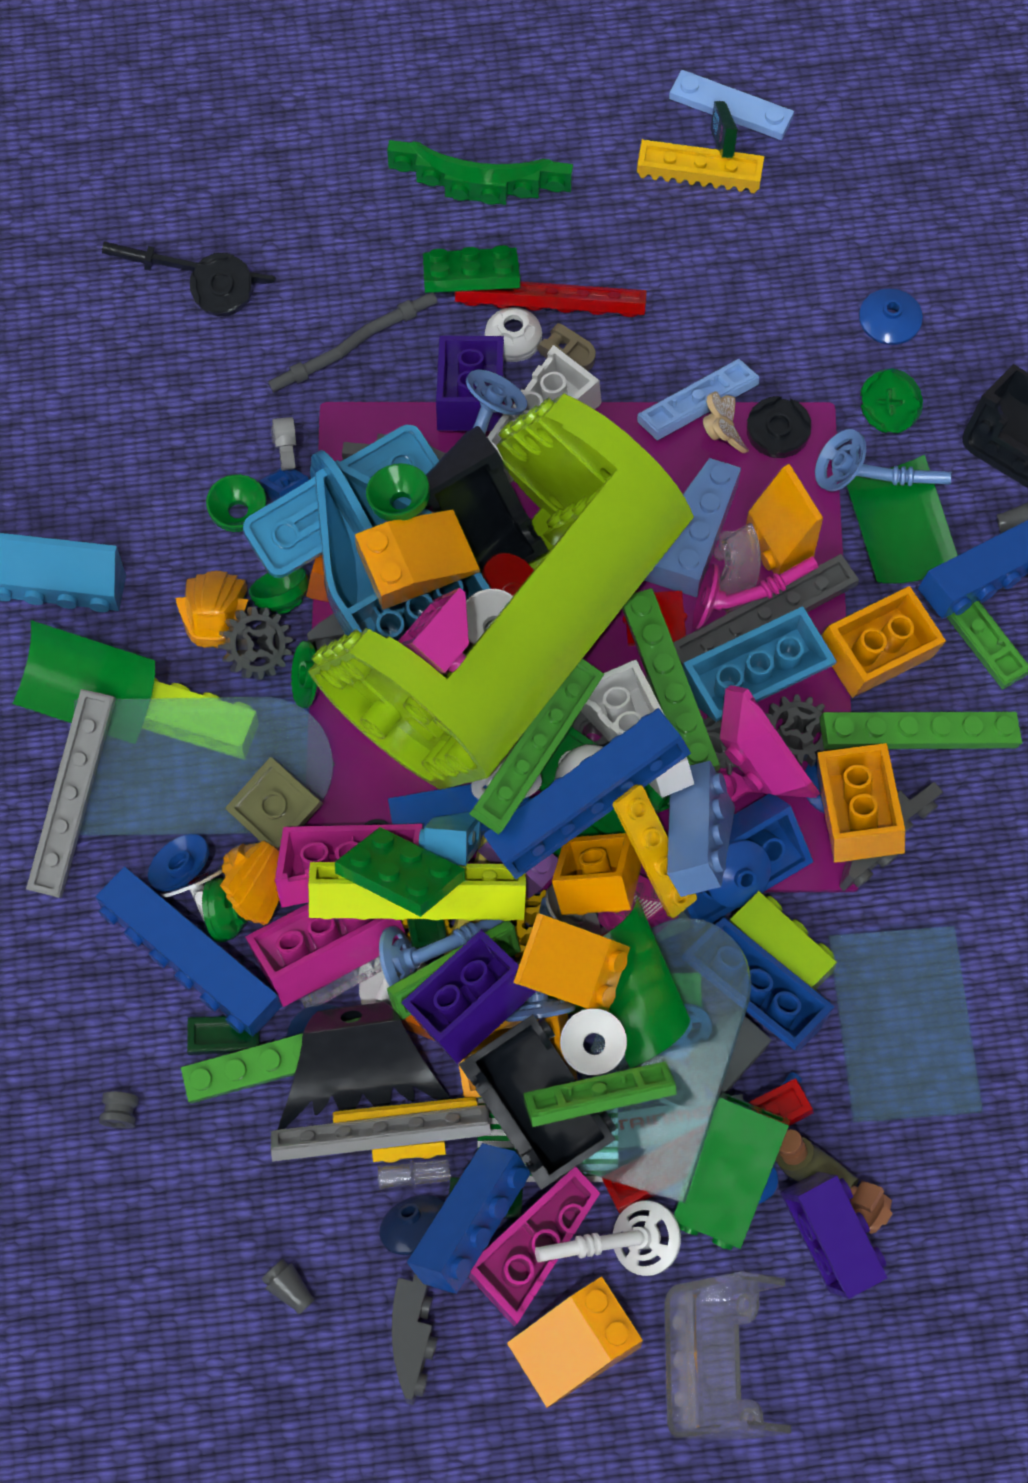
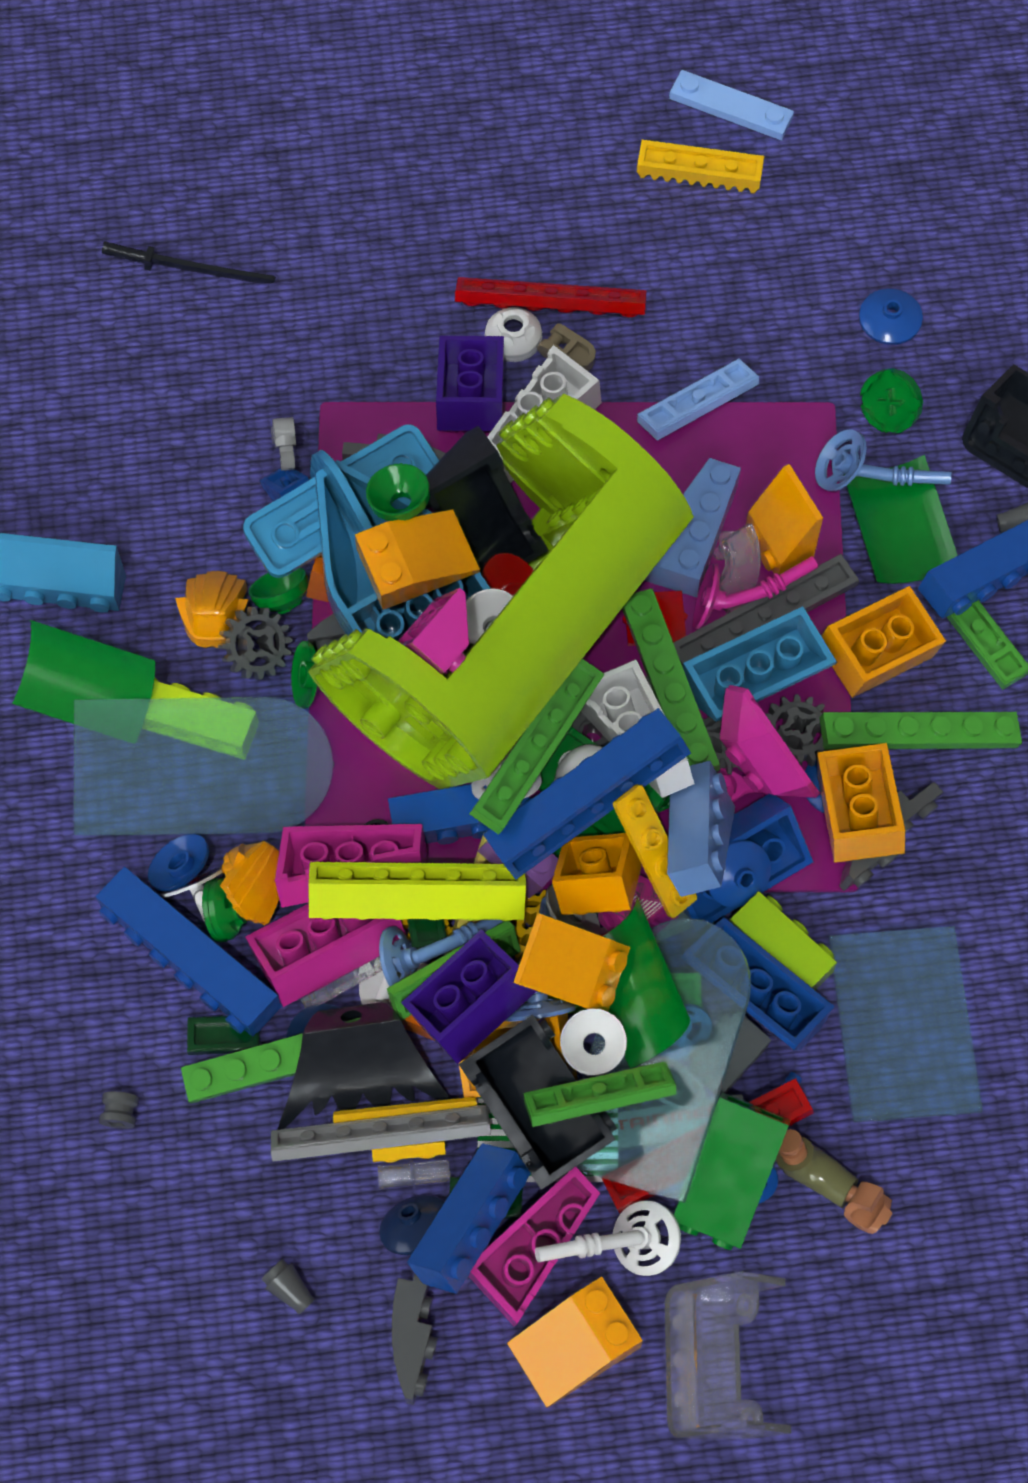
(71, 793): light grey tile -> none
(221, 284): black tile -> none
(230, 492): green piece -> none
(271, 802): olive plate -> none
(400, 871): green plate -> none
(405, 311): dark grey bar -> none
(452, 837): dark azure slope -> none
(471, 269): green plate -> none
(477, 180): green piece -> none
(494, 395): medium blue dish -> none
(720, 422): tan animal -> none
(723, 129): dark green tile -> none
(778, 427): black tile -> none
(835, 1234): dark purple brick -> none

